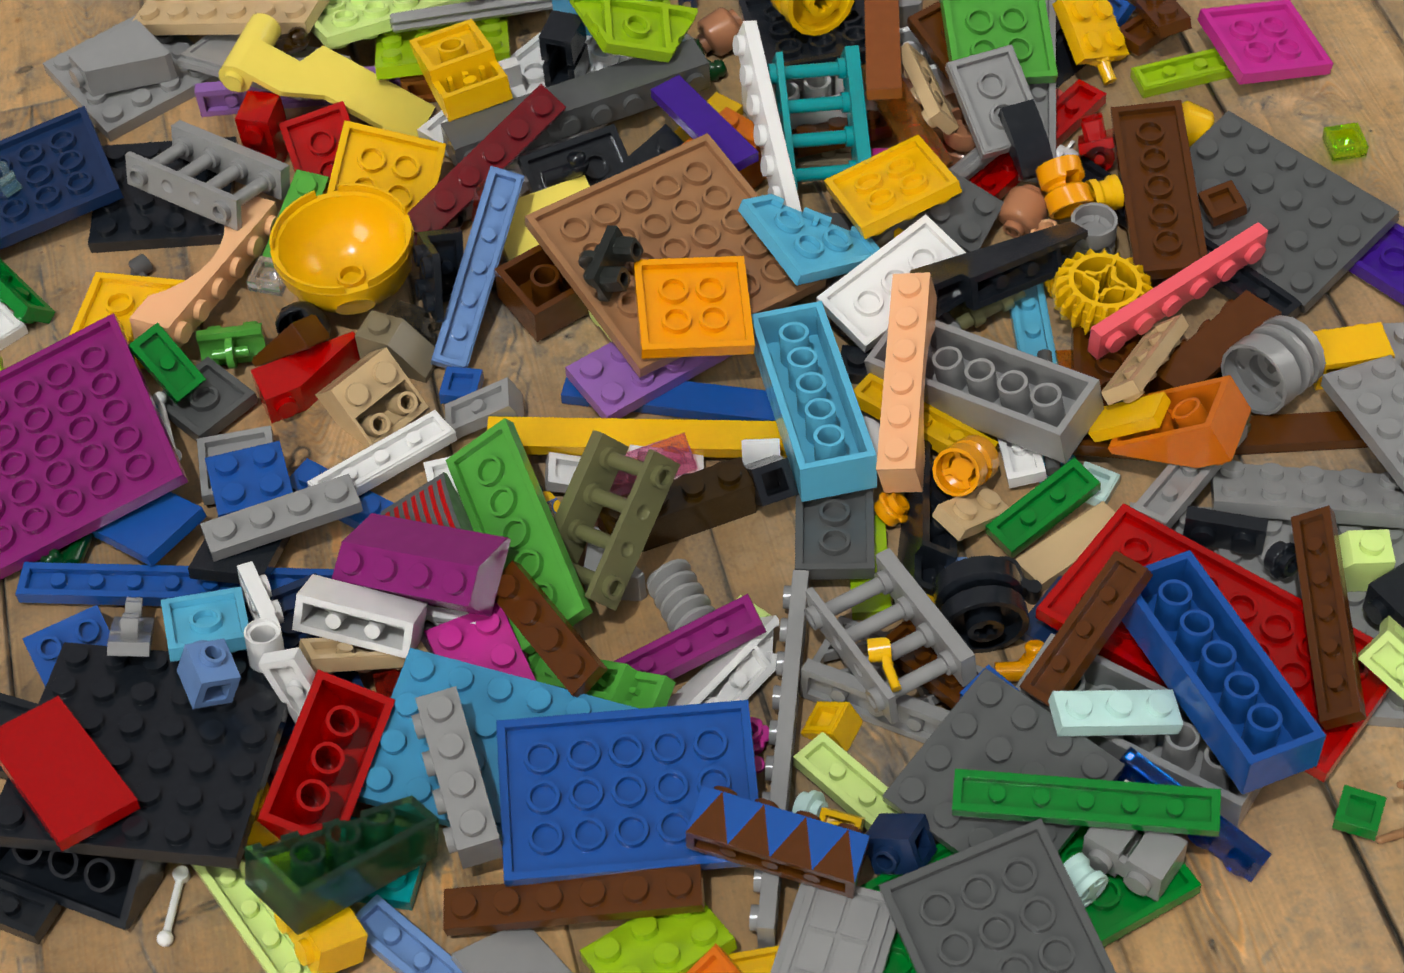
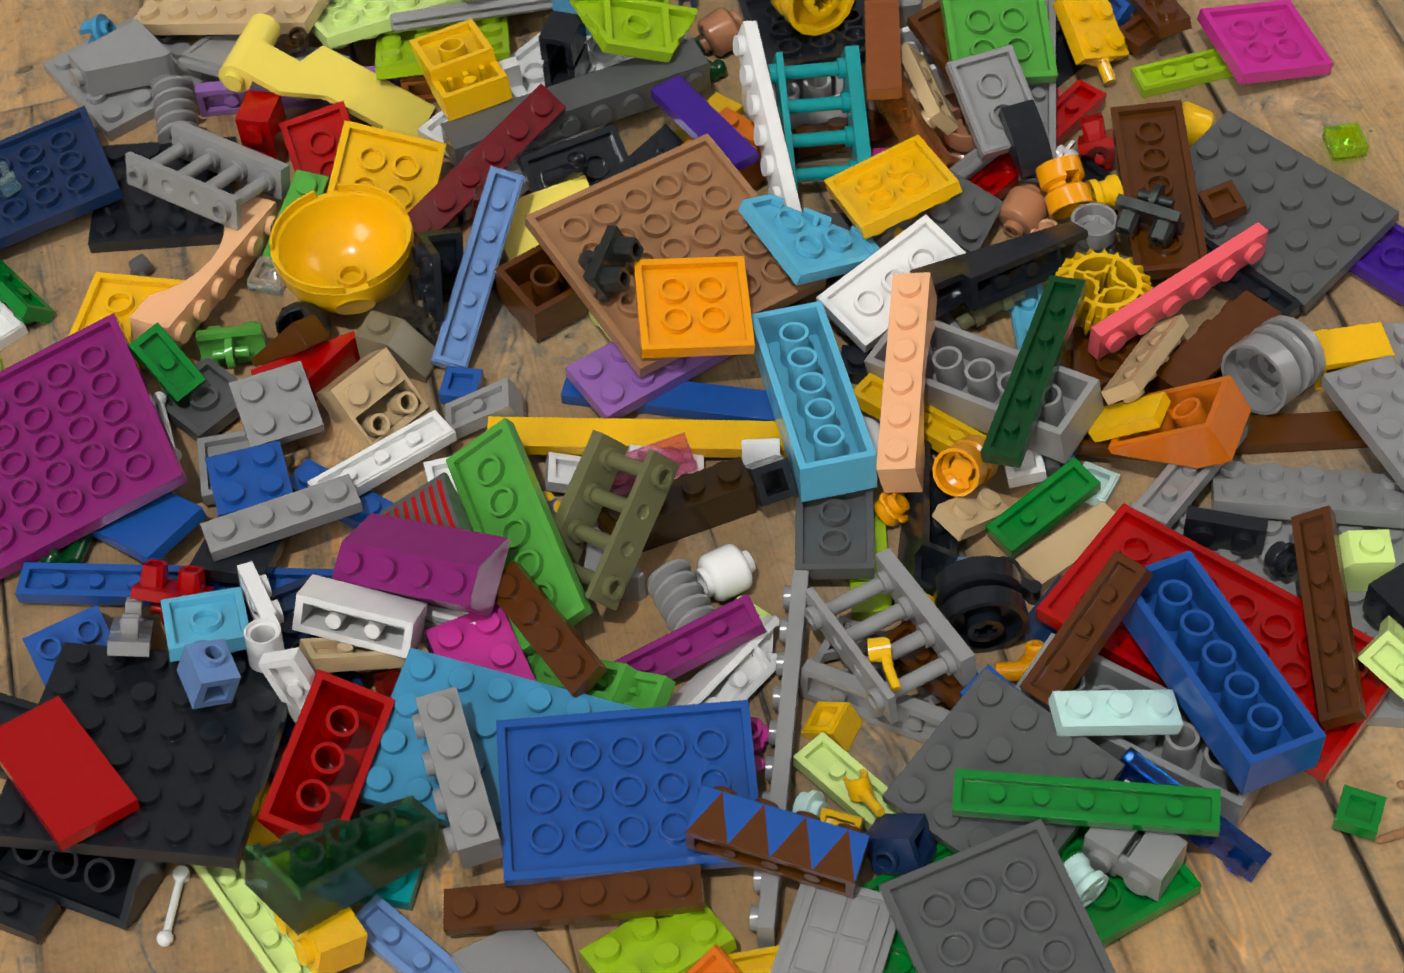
(98, 26): none -> dark azure plate
(156, 586): none -> red hips
(172, 102): none -> light grey piece
(277, 405): none -> light grey plate
(725, 572): none -> white head
(861, 790): none -> yellow hand
(1034, 372): none -> dark green plate
(1151, 209): none -> pearl dark grey hips

